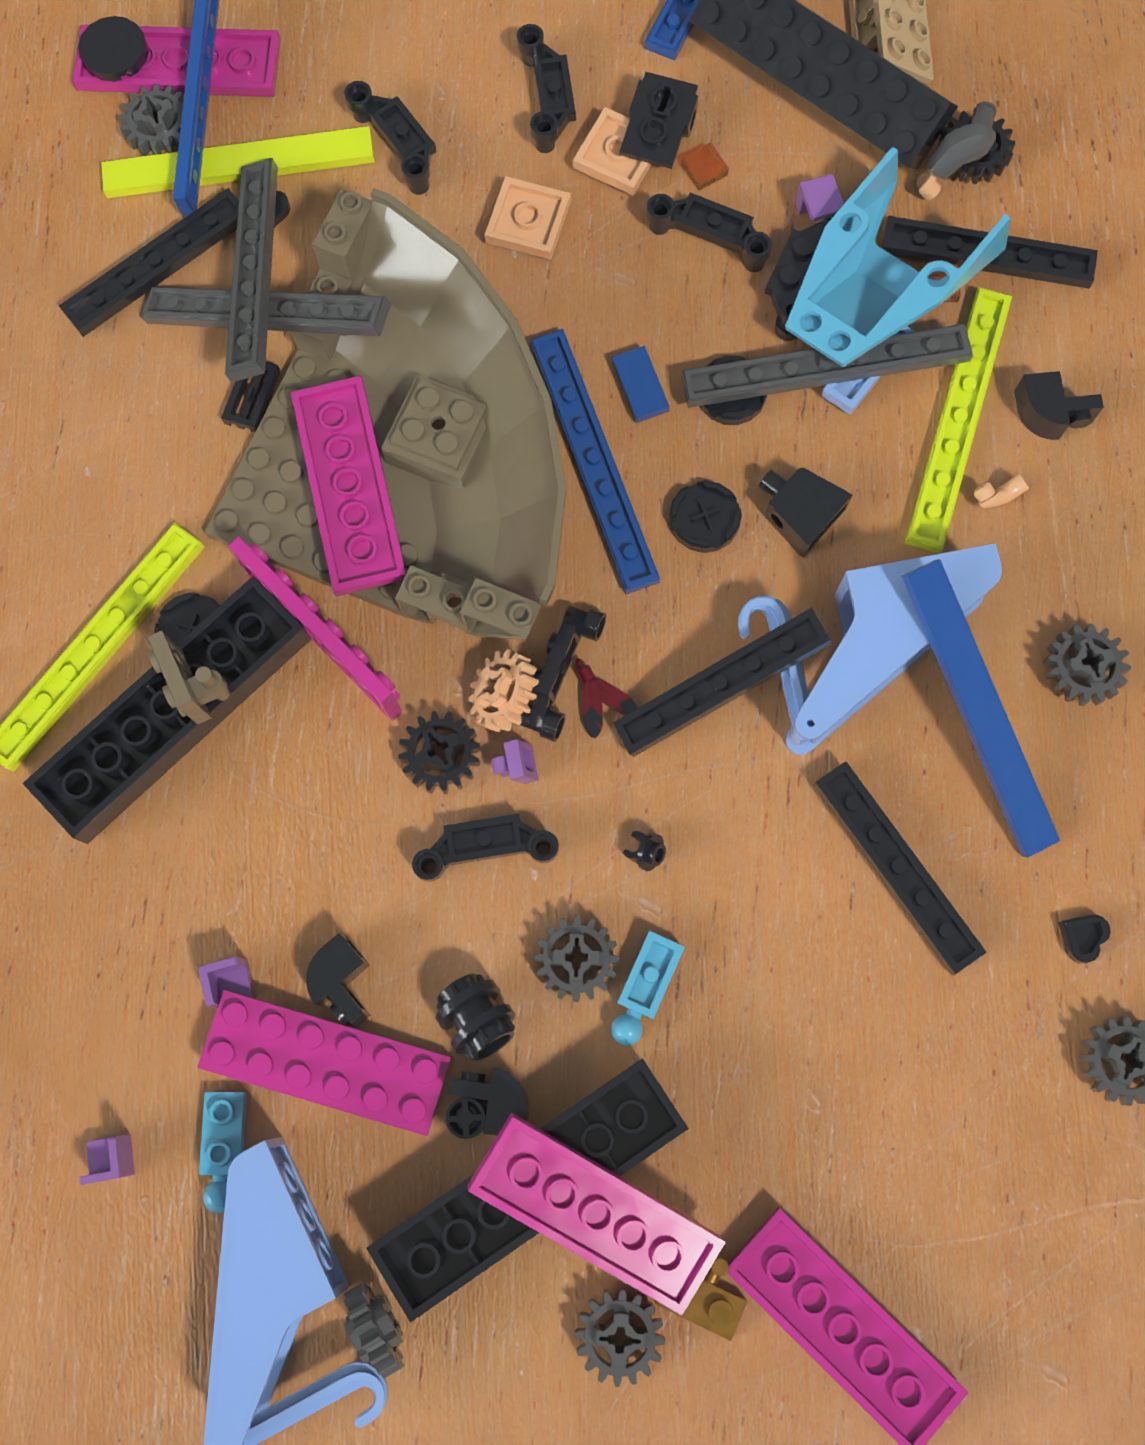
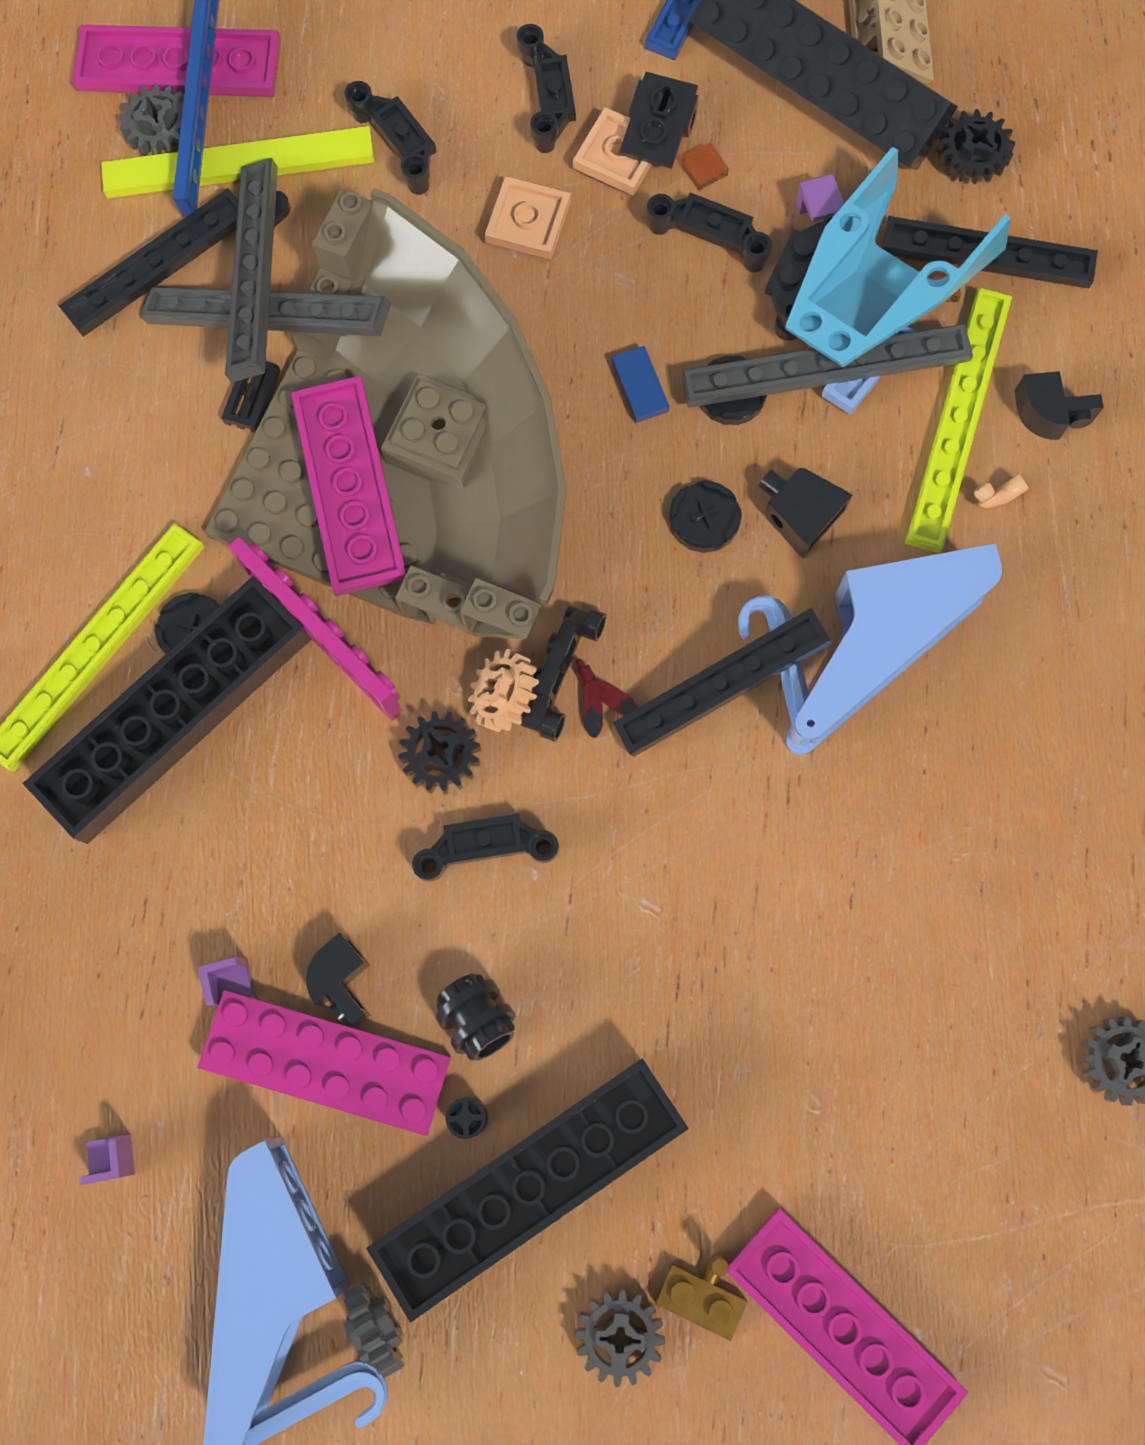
(113, 48): black tile -> none
(183, 689): dark tan plate -> none
(221, 1142): medium azure plate -> none
(504, 1096): black brick -> none
(517, 763): medium lavender tile -> none
(558, 958): dark grey gear -> none
(595, 462): blue tile -> none
(595, 1214): dark pink plate -> none
(646, 986): medium azure plate -> none
(650, 853): black plate -> none
(899, 868): black plate -> none
(959, 148): dark grey arm -> none
(980, 708): blue tile -> none
(1083, 937): black tile -> none
(1087, 680): dark grey gear -> none

